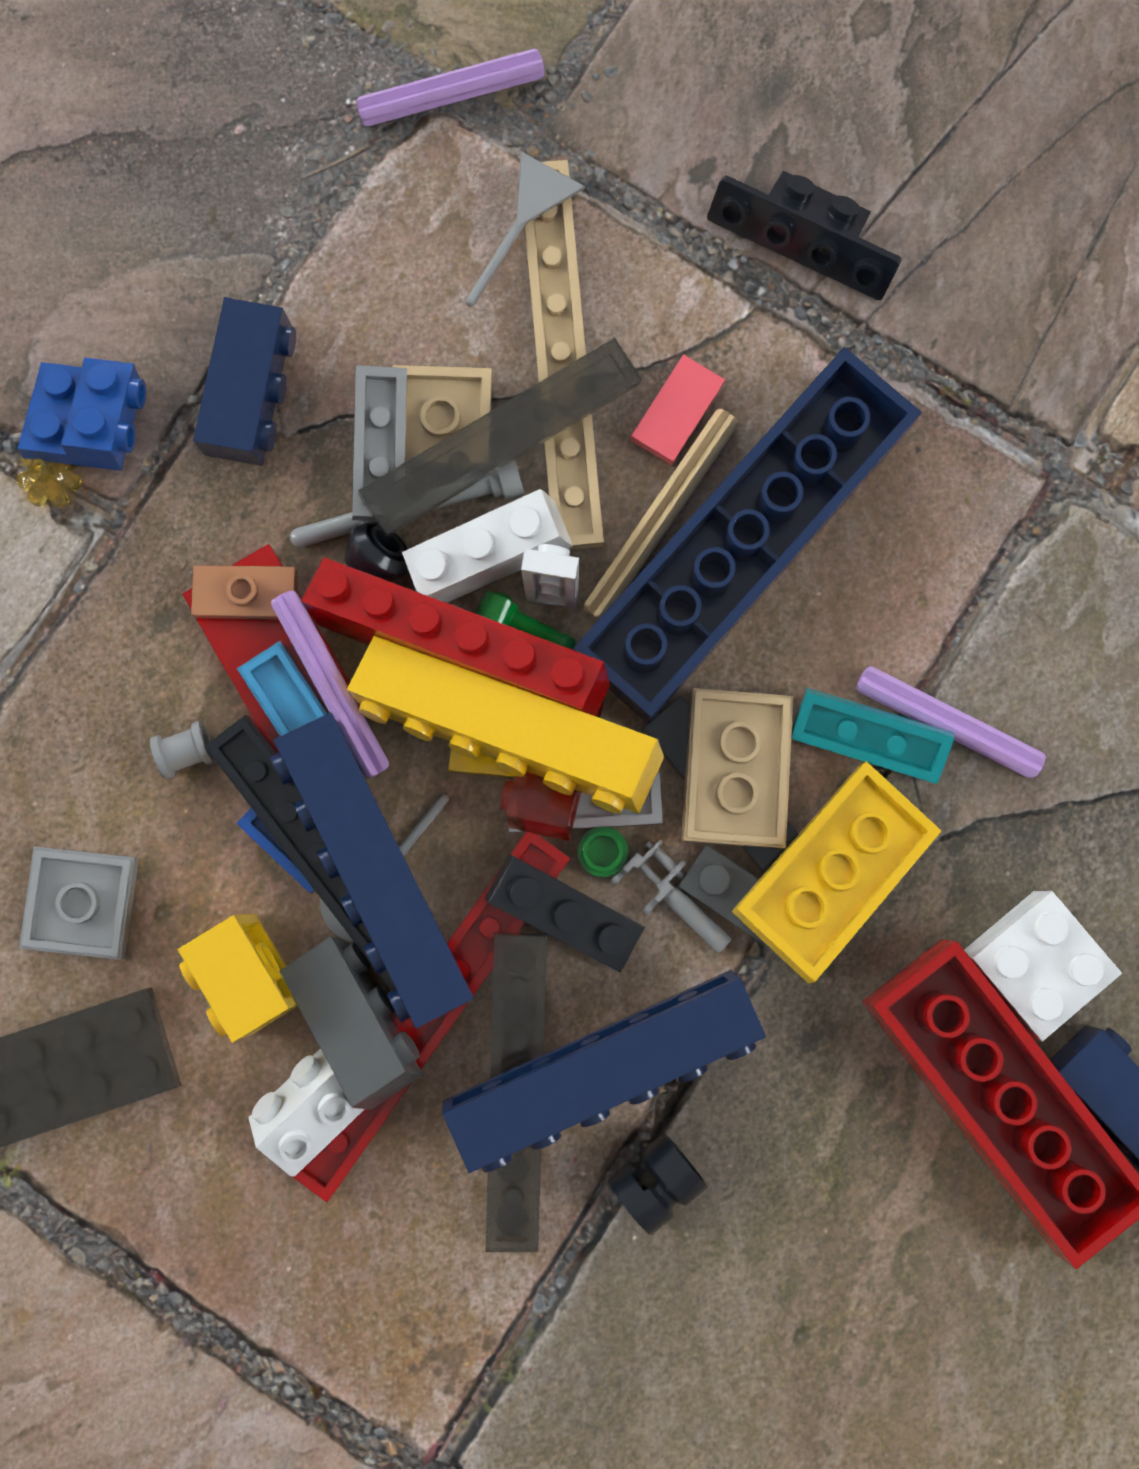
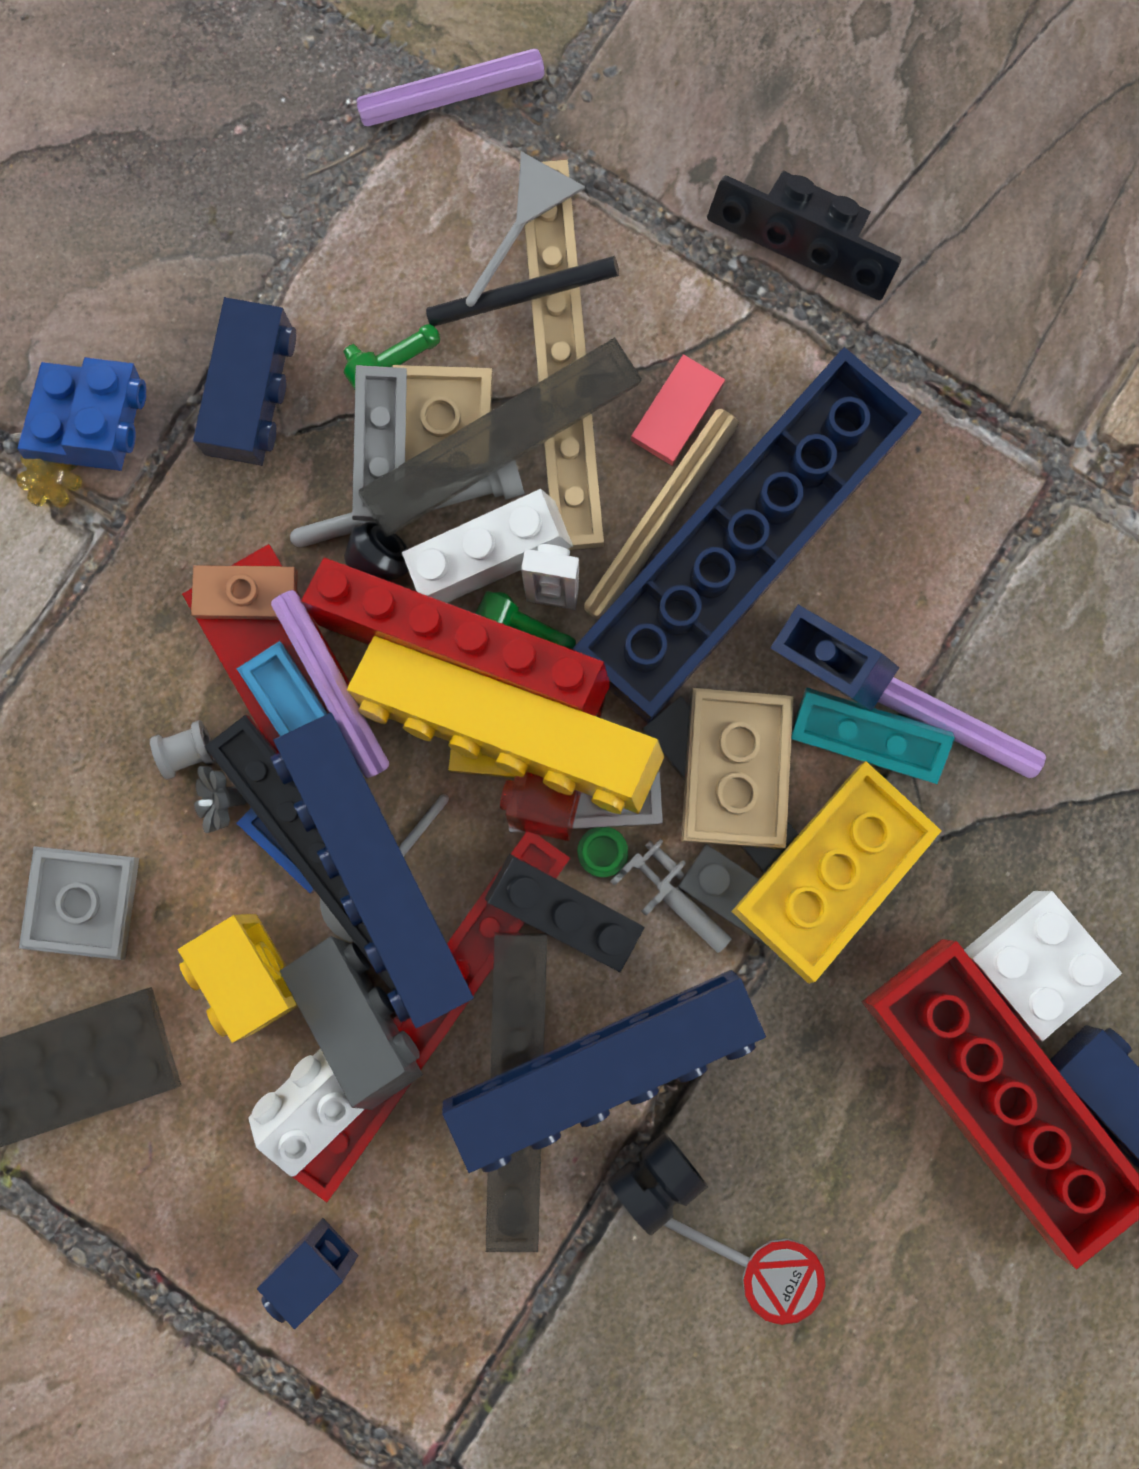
(215, 799): none -> dark grey plant
(307, 1275): none -> dark blue brick
(424, 339): none -> green piece
(525, 291): none -> black bar
(779, 1279): none -> piece
(835, 657): none -> dark blue brick

